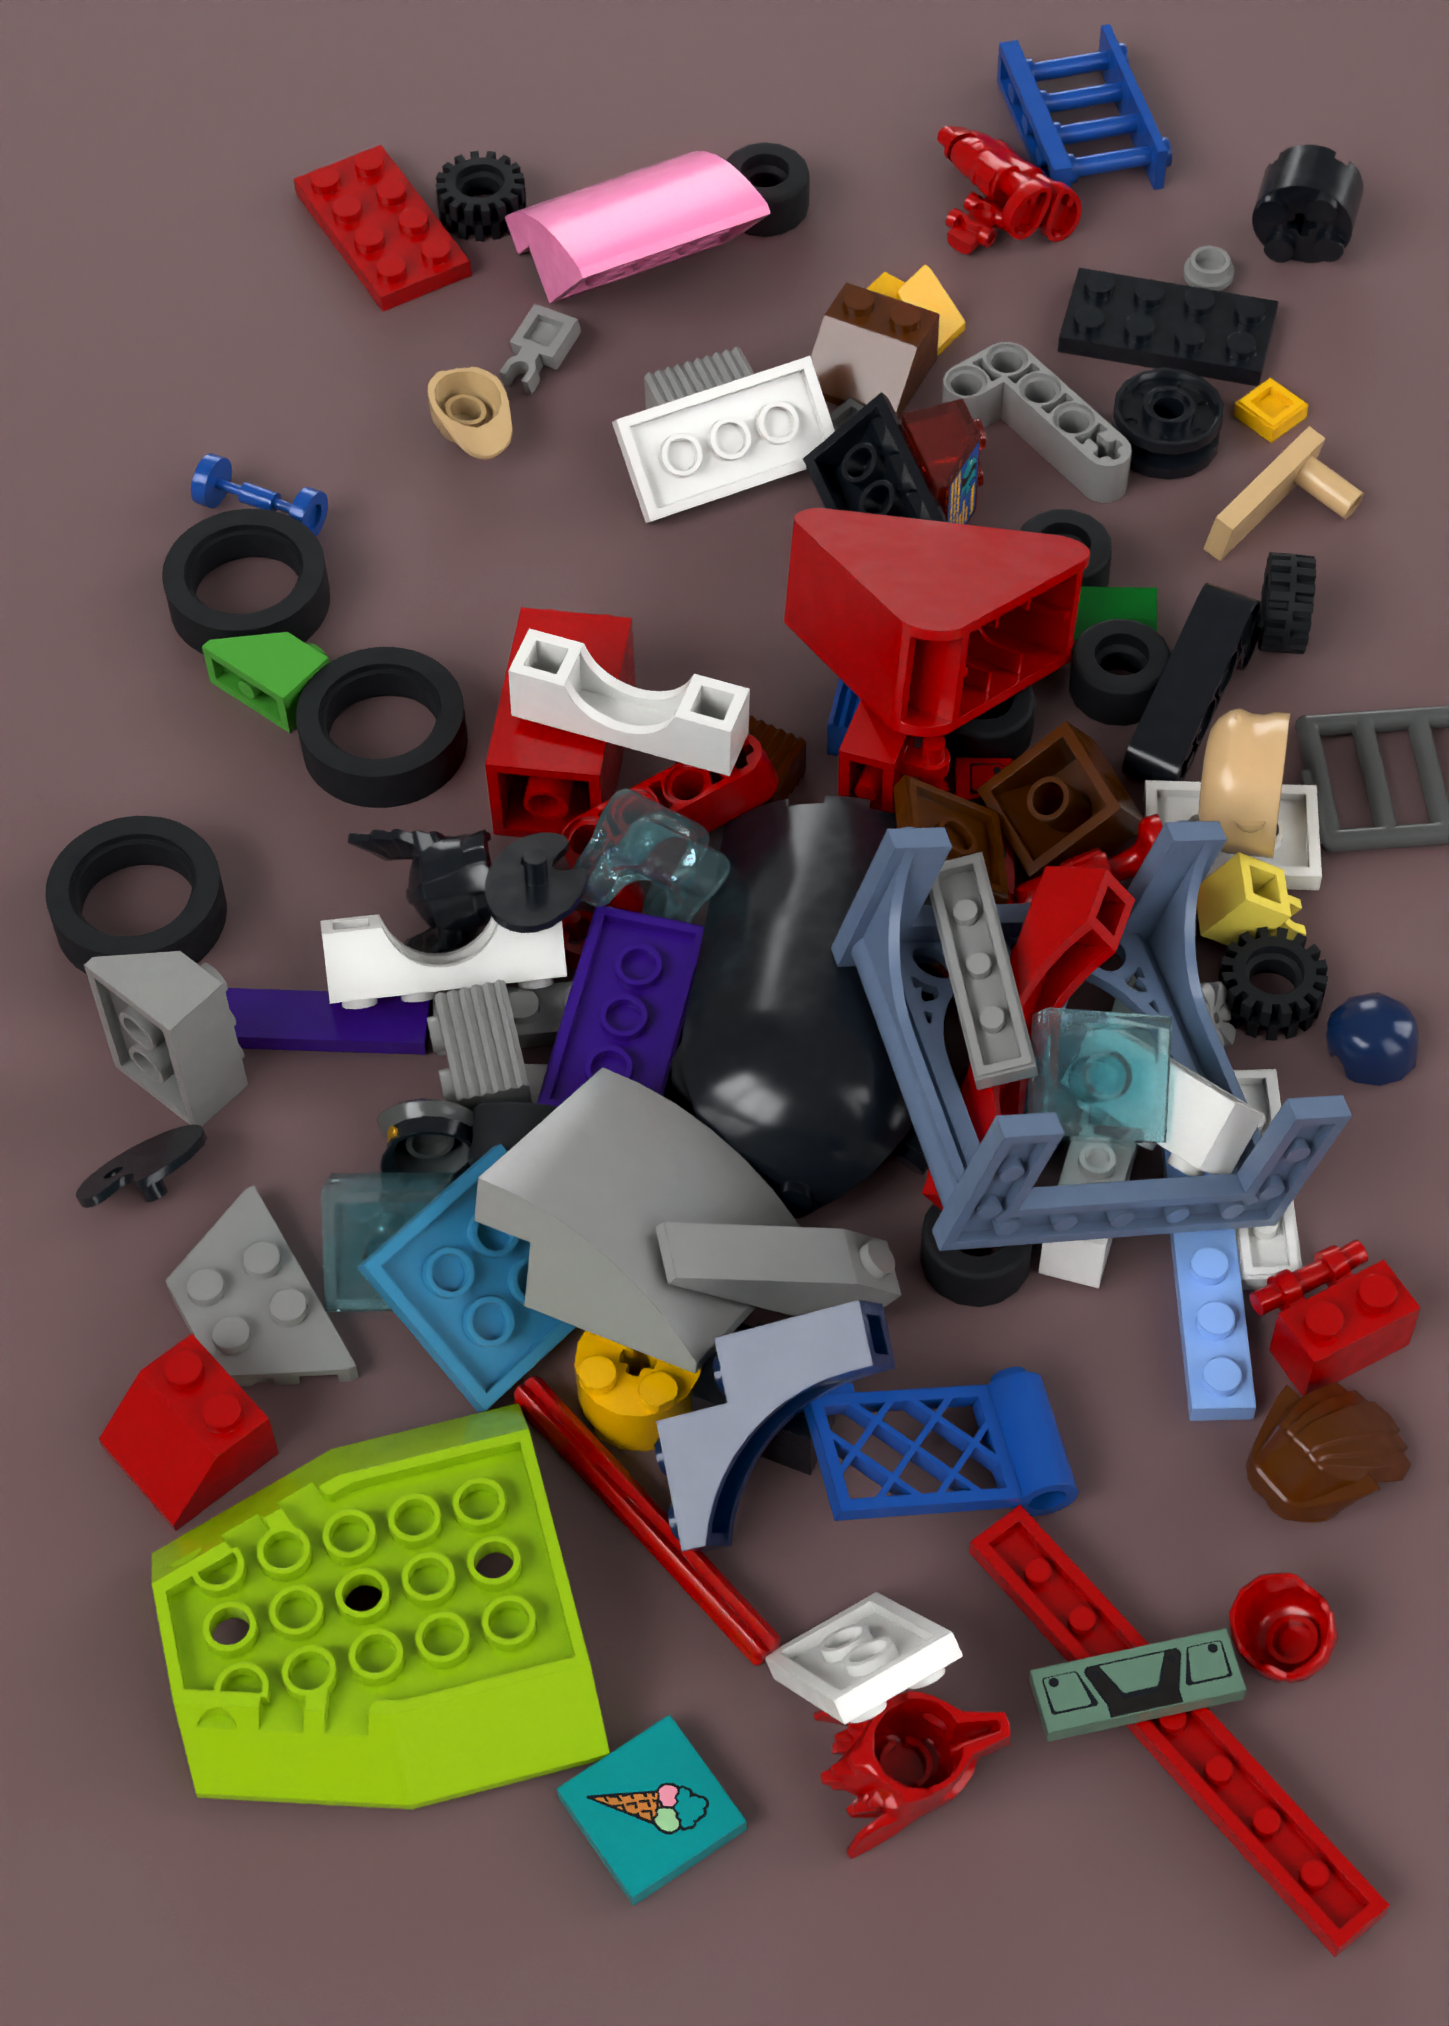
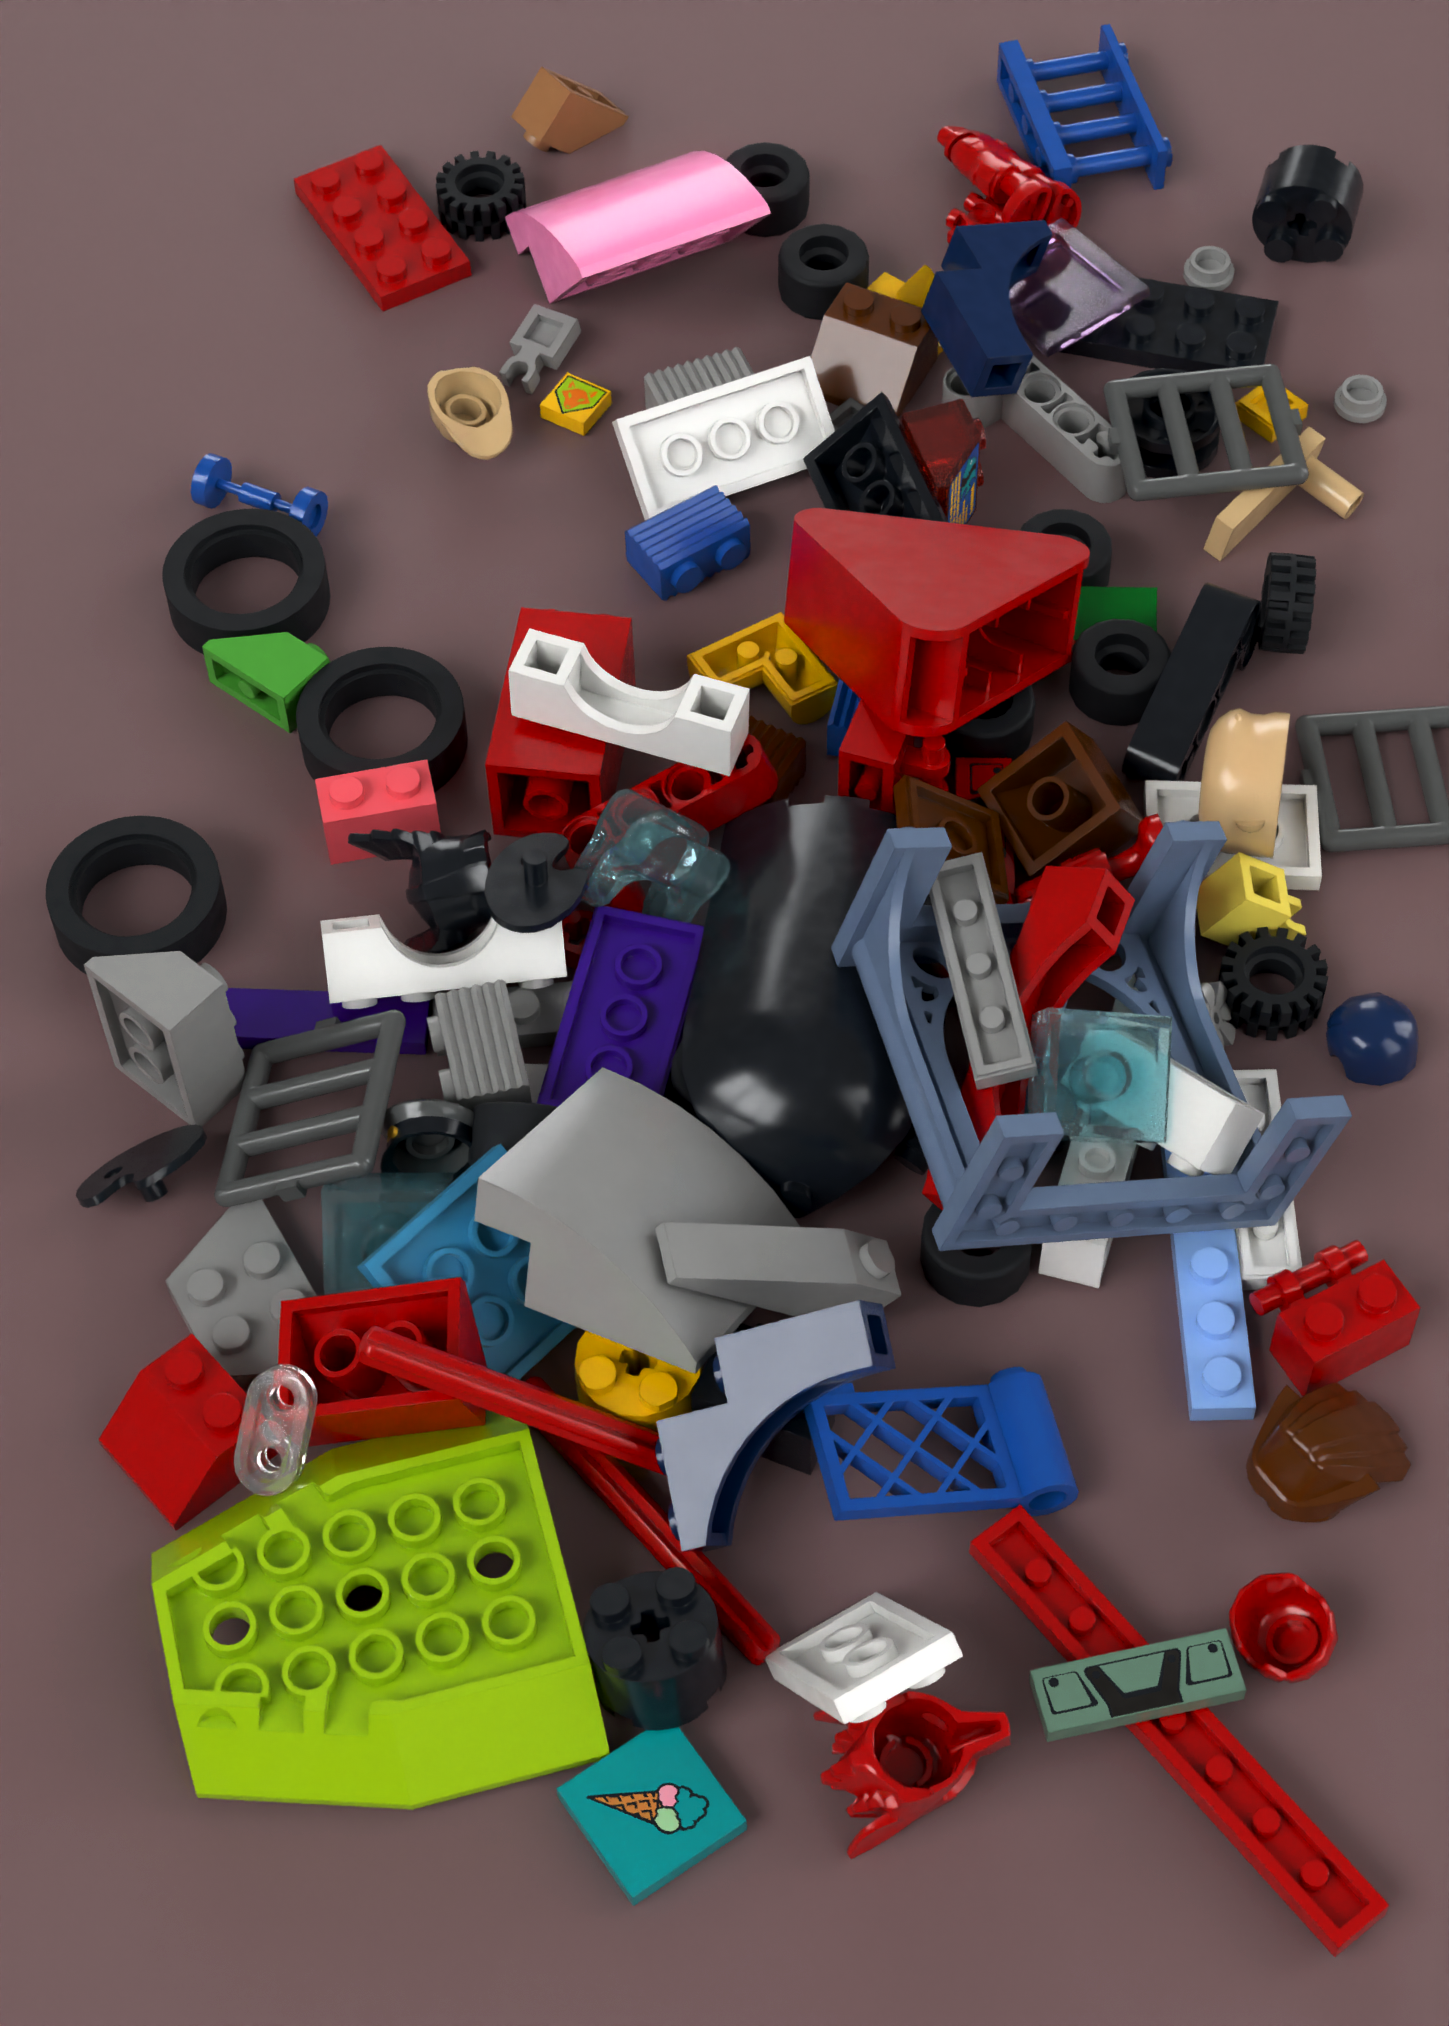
(258, 1095): none -> dark grey bar
(275, 1425): none -> clear plate
(360, 1400): none -> red slope
(377, 800): none -> coral brick
(509, 1397): none -> red axle
(565, 113): none -> medium nougat slope
(575, 404): none -> tile
(655, 1648): none -> black brick
(688, 543): none -> blue brick
(772, 656): none -> yellow brick
(817, 265): none -> black tyre
(972, 305): none -> dark blue arch
(1072, 291): none -> clear purple piece
(1190, 481): none -> dark grey bar
(1360, 399): none -> light grey plate

